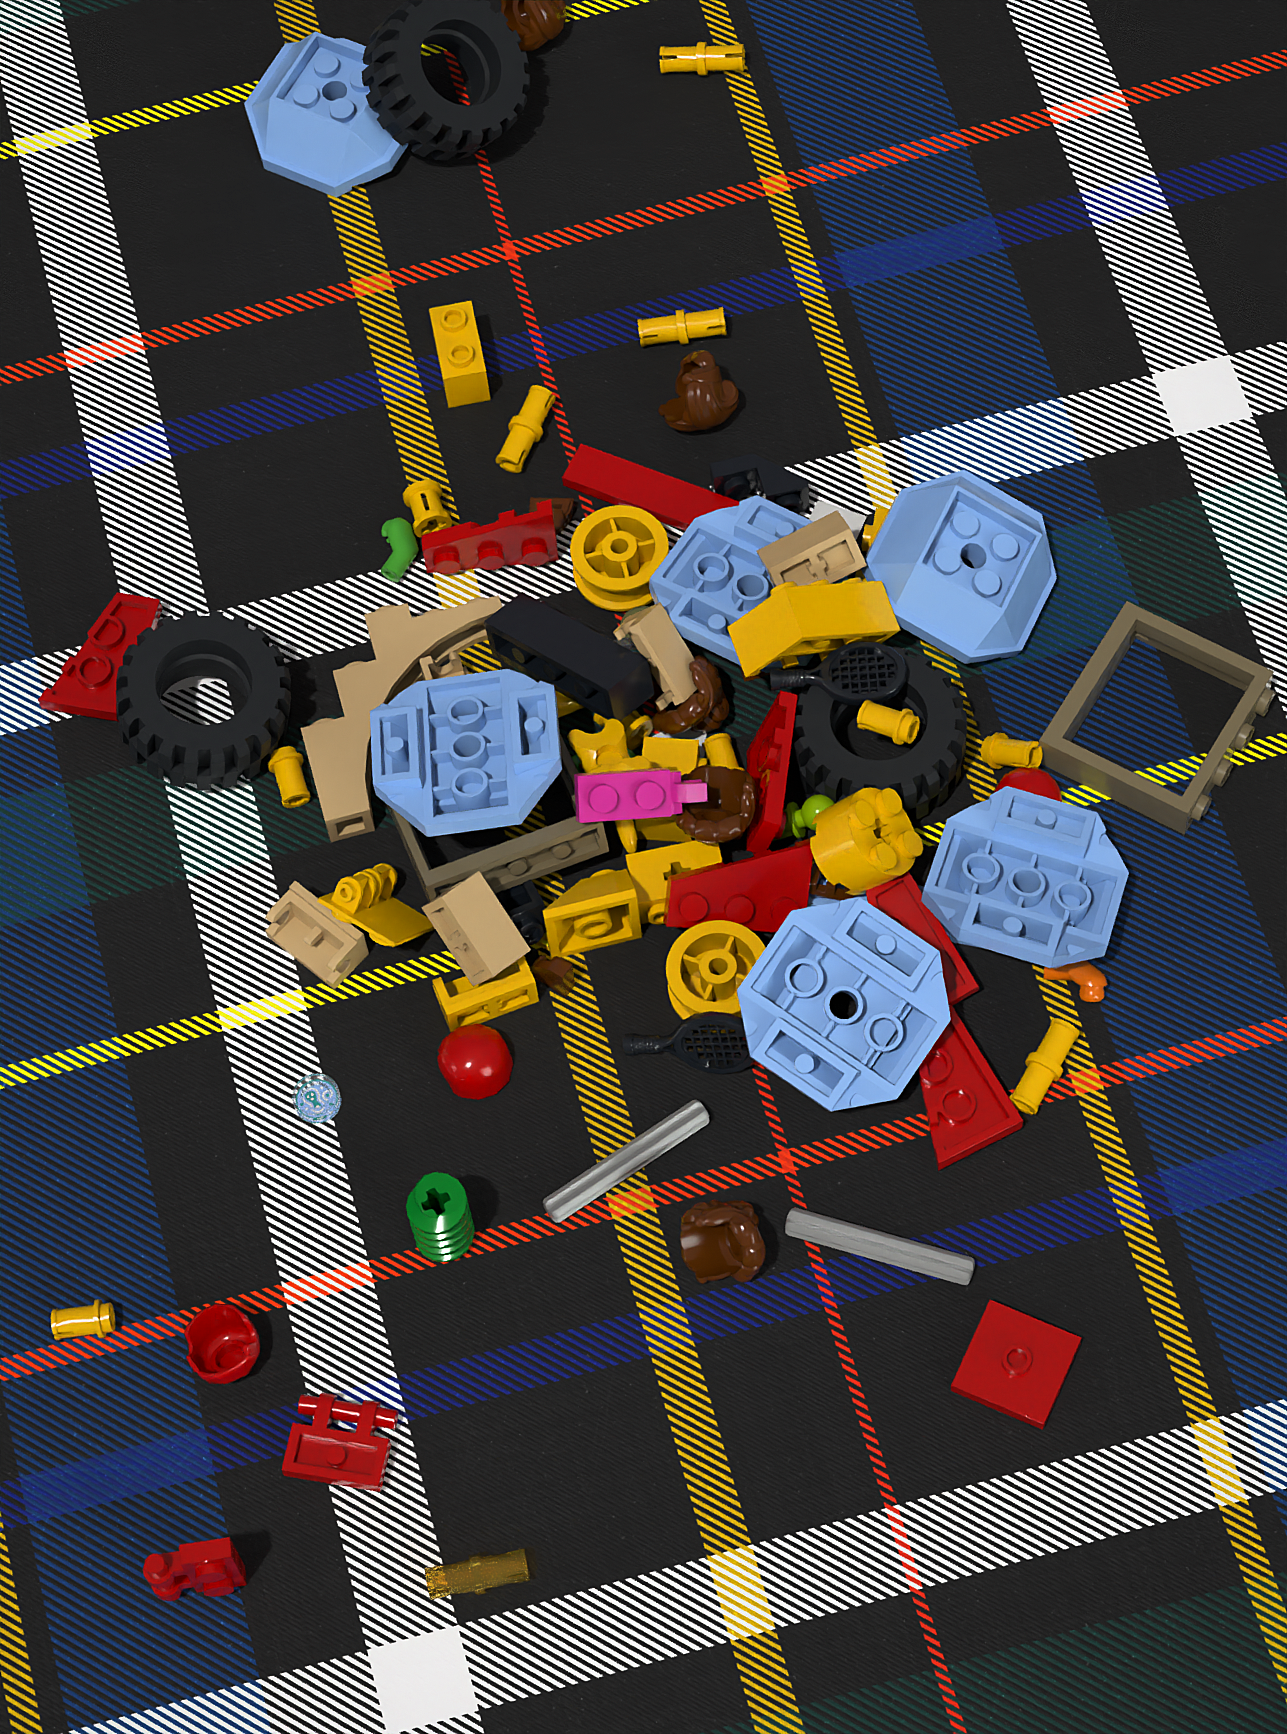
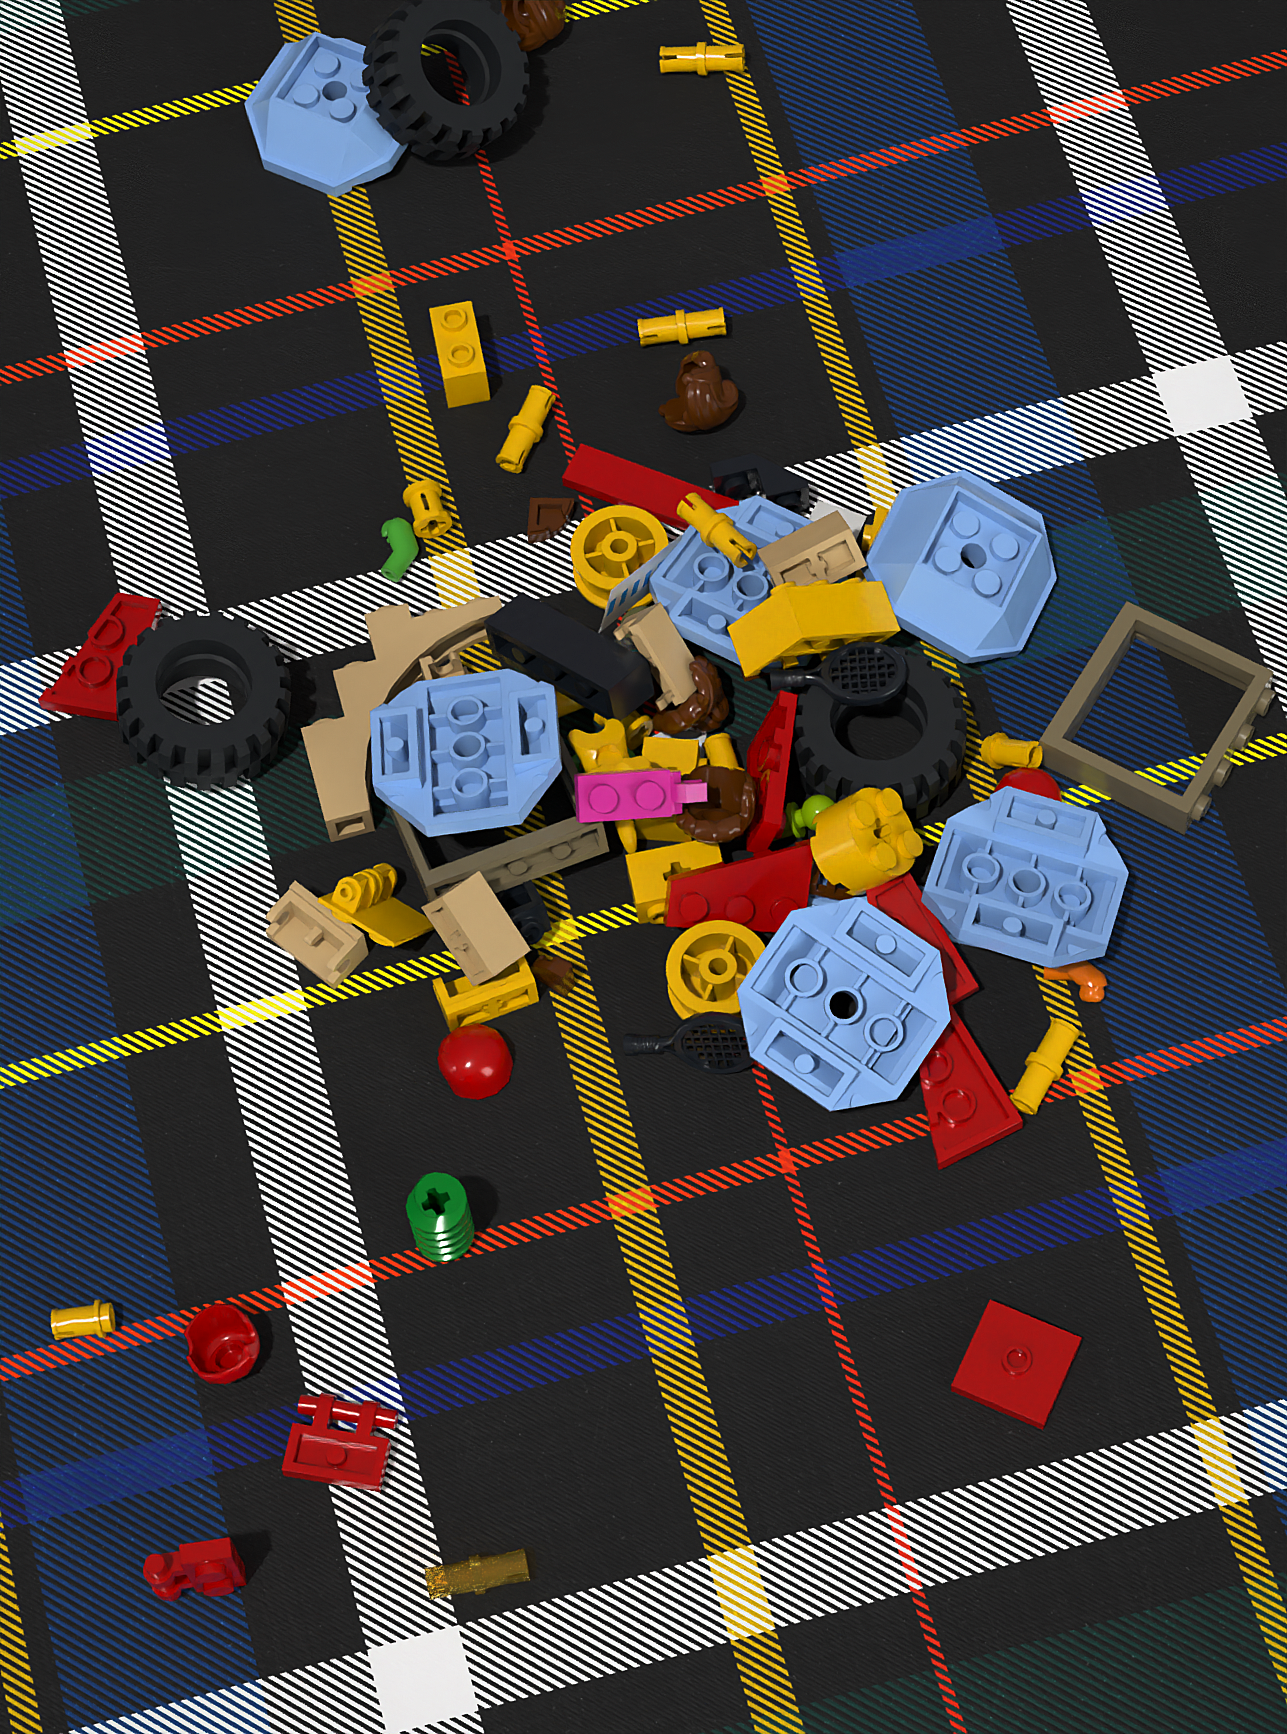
(287, 768): yellow pin -> none
(316, 1098): clear tile -> none
(507, 542): red wing -> none
(593, 914): yellow slope -> none
(626, 1161): light grey axle -> none
(634, 587): none -> white sticker
(716, 530): none -> yellow pin
(722, 1241): reddish brown hair -> none
(879, 1246): light grey axle -> none
(899, 725): yellow pin -> none

